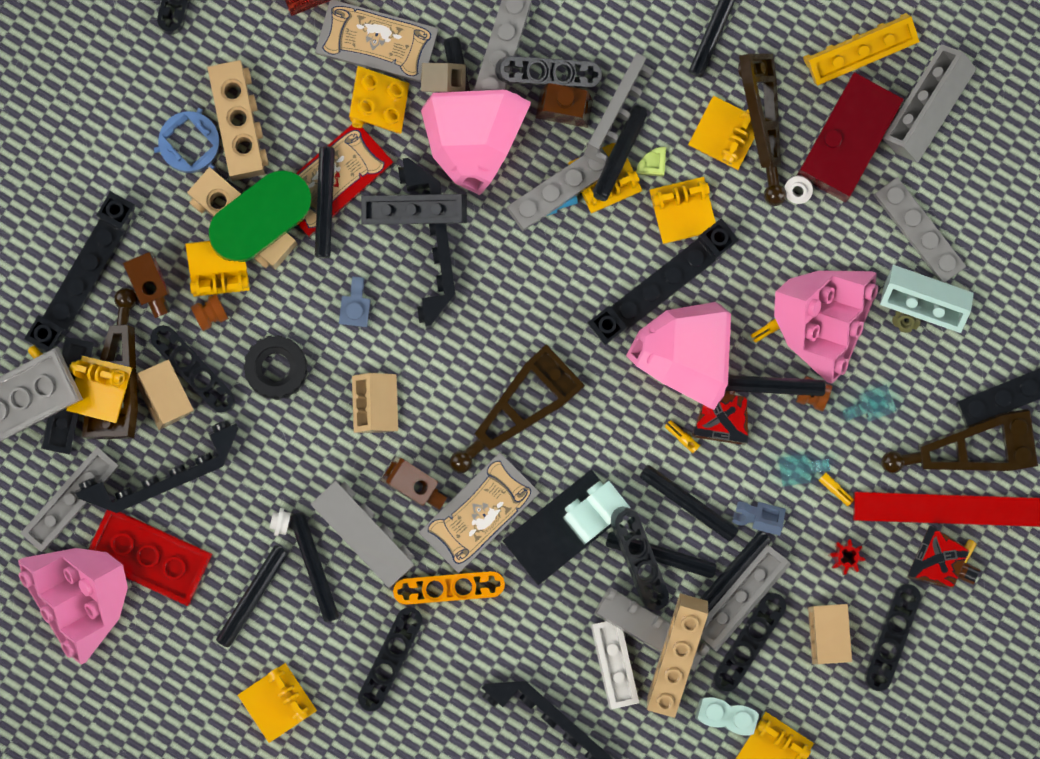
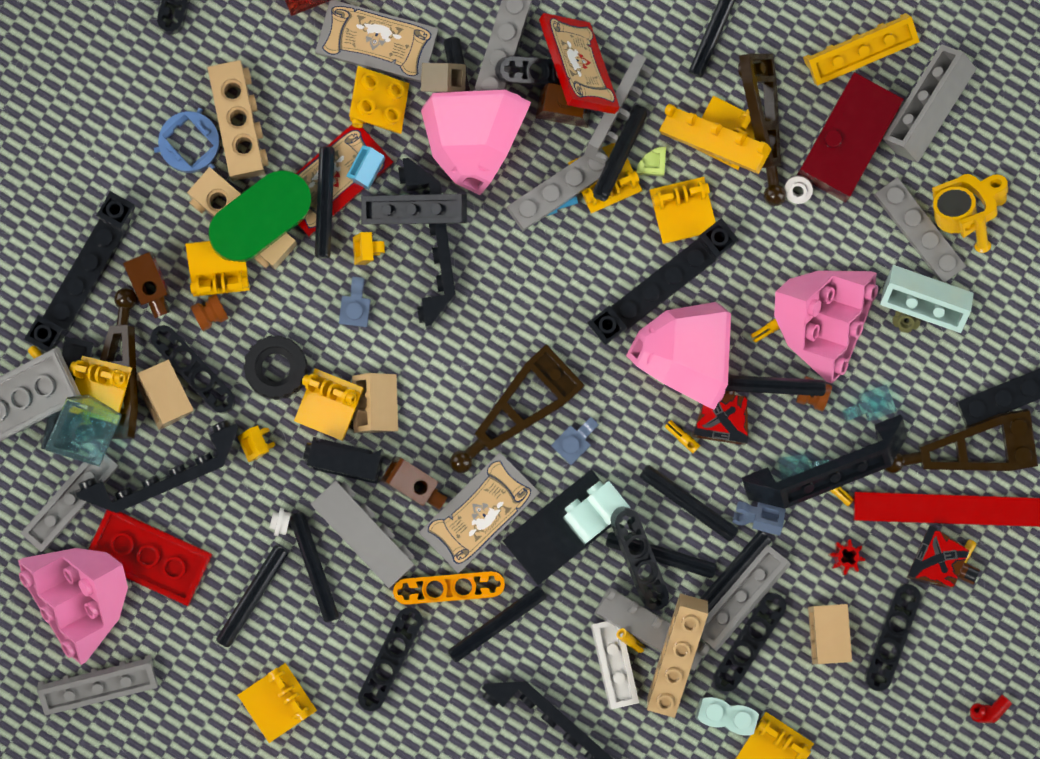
(83, 429): none -> clear light blue slope
(97, 686): none -> light grey hinge
(254, 443): none -> yellow tile
(328, 403): none -> yellow hinge
(344, 460): none -> black window
(365, 249): none -> yellow tile
(366, 166): none -> medium azure piece
(497, 624): none -> black axle
(572, 443): none -> sand blue plate
(579, 63): none -> tile
(630, 640): none -> yellow pin
(714, 139): none -> yellow hinge
(833, 474): none -> black slope
(957, 210): none -> yellow piece
(990, 713): none -> red arm

